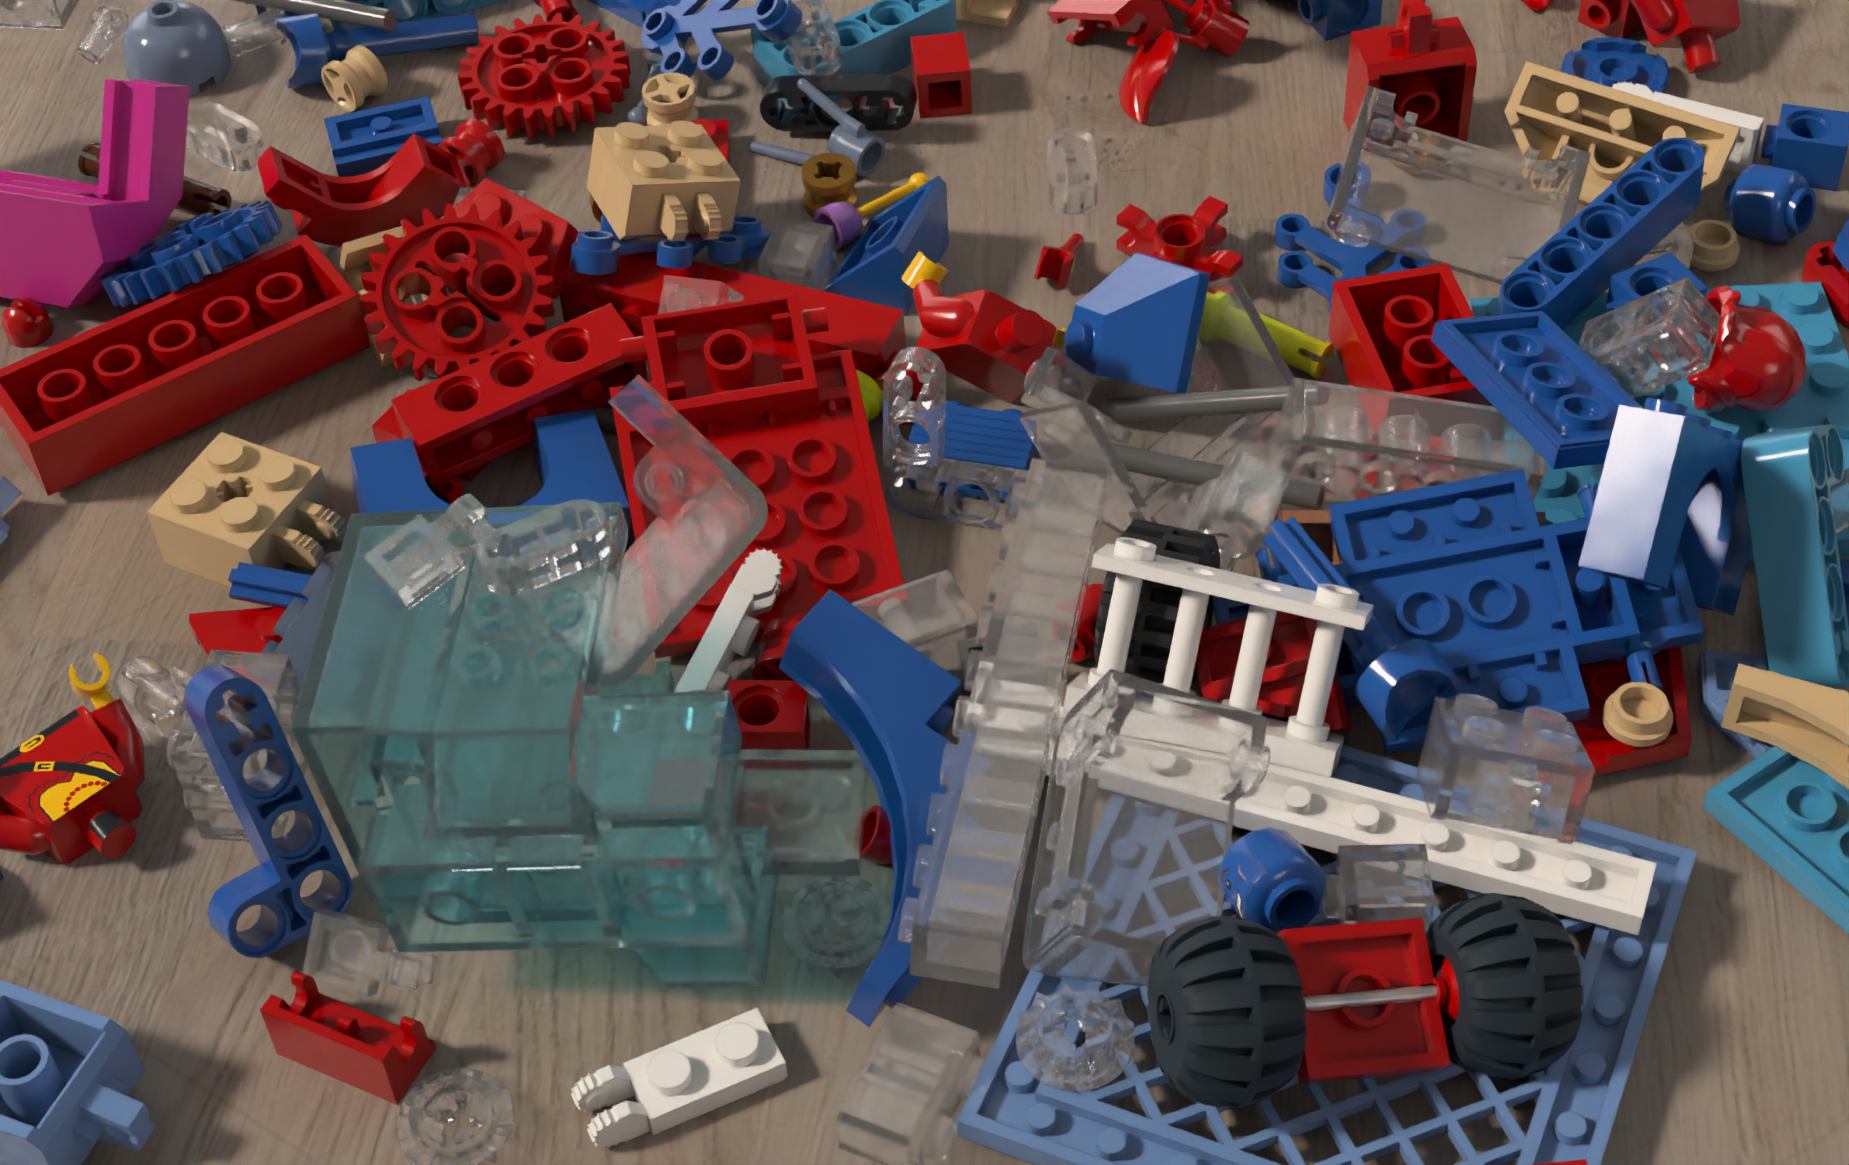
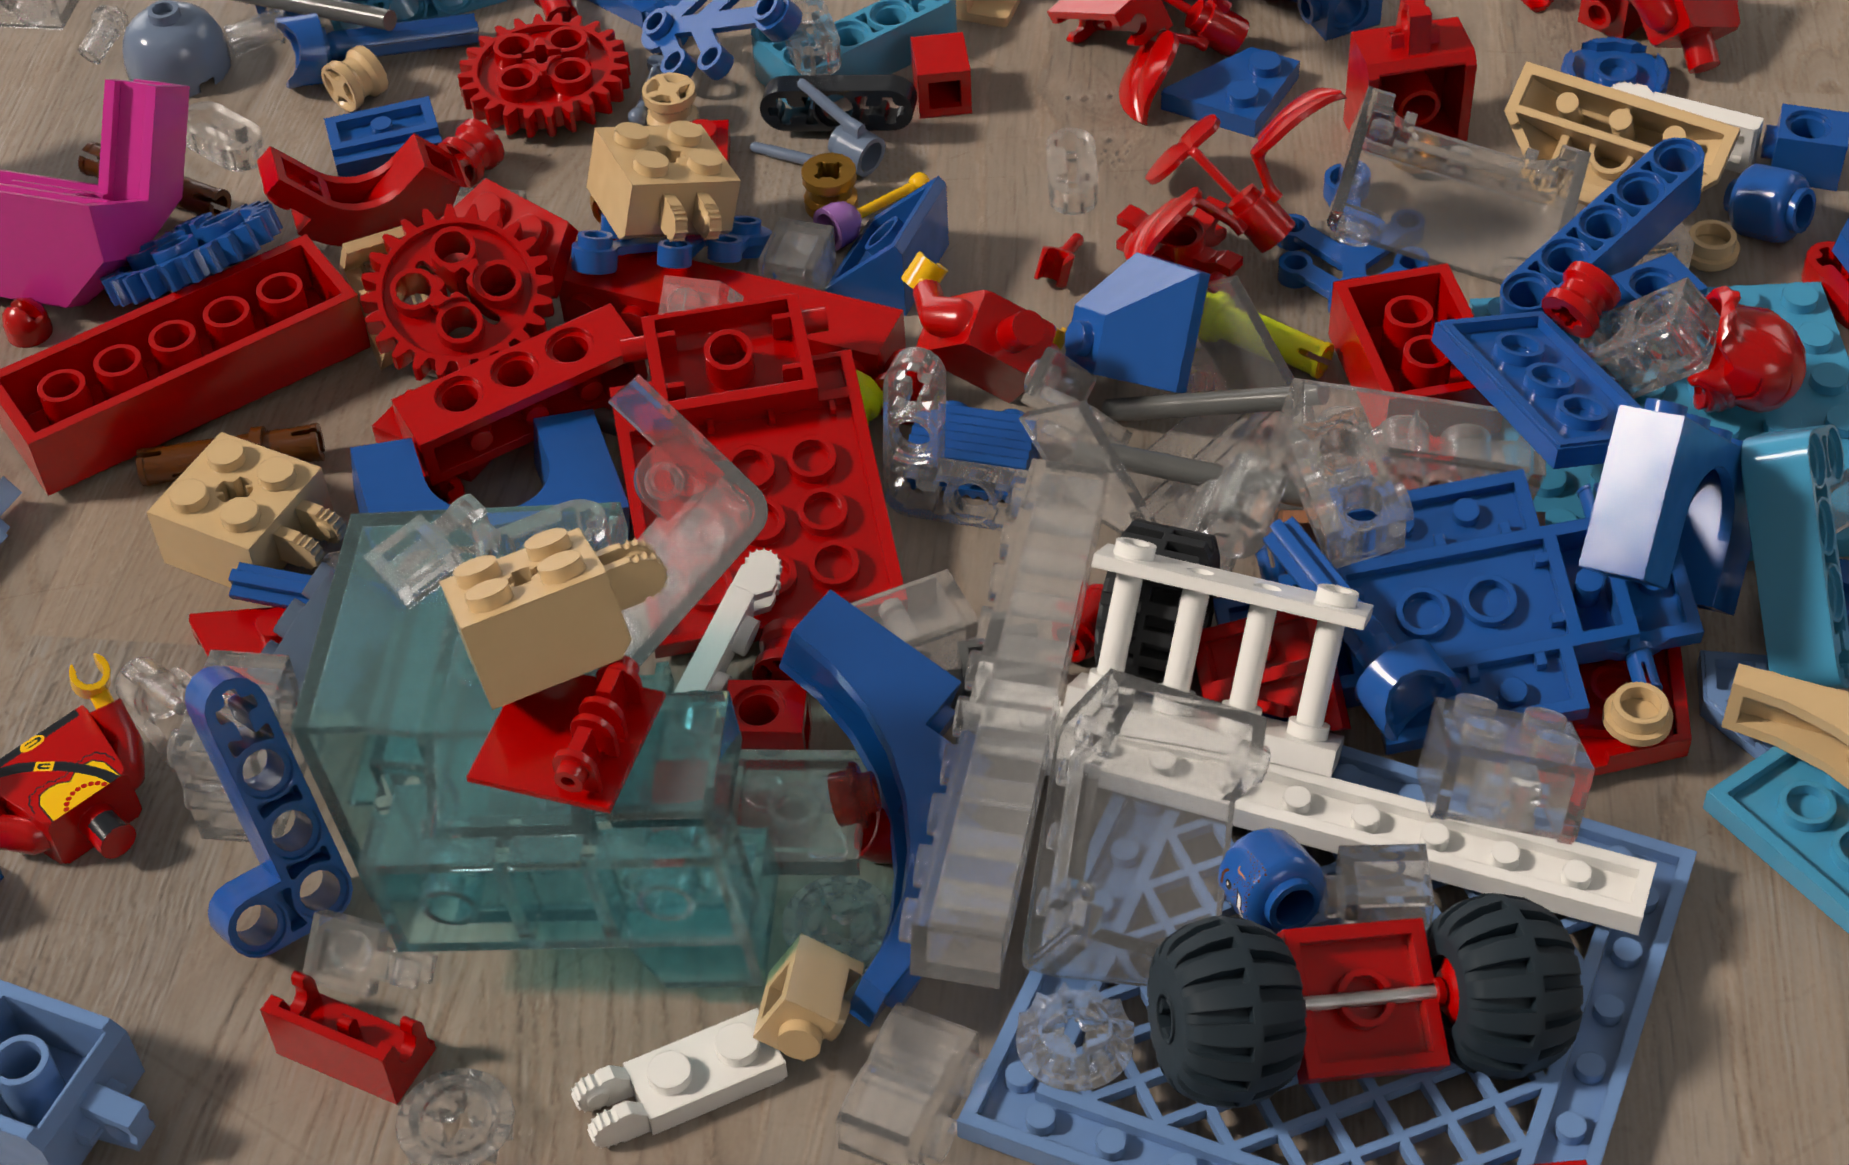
(168, 462): none -> reddish brown pin
(548, 609): none -> tan hinge
(571, 738): none -> red hinge
(806, 998): none -> tan brick
(854, 795): none -> clear red plate
(1237, 90): none -> blue wing
(1254, 210): none -> red plant
(1334, 490): none -> clear brick
(1581, 299): none -> red wheel

